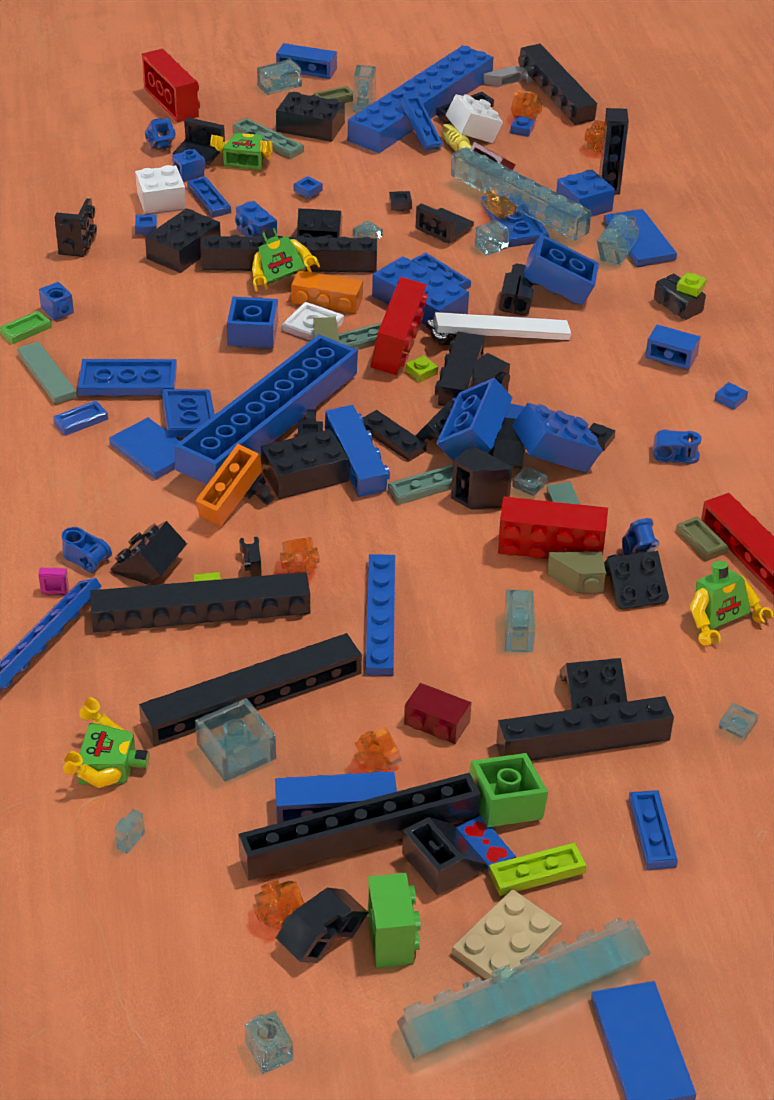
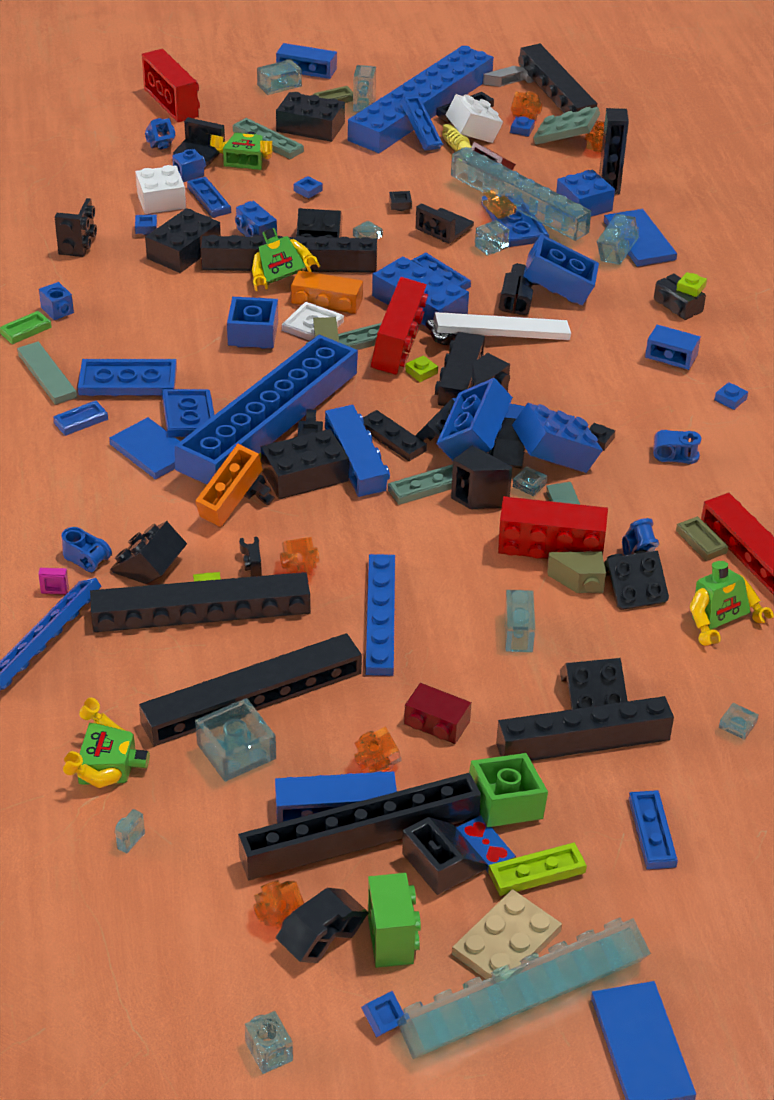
(383, 1013): none -> blue plate
(566, 125): none -> sand green plate

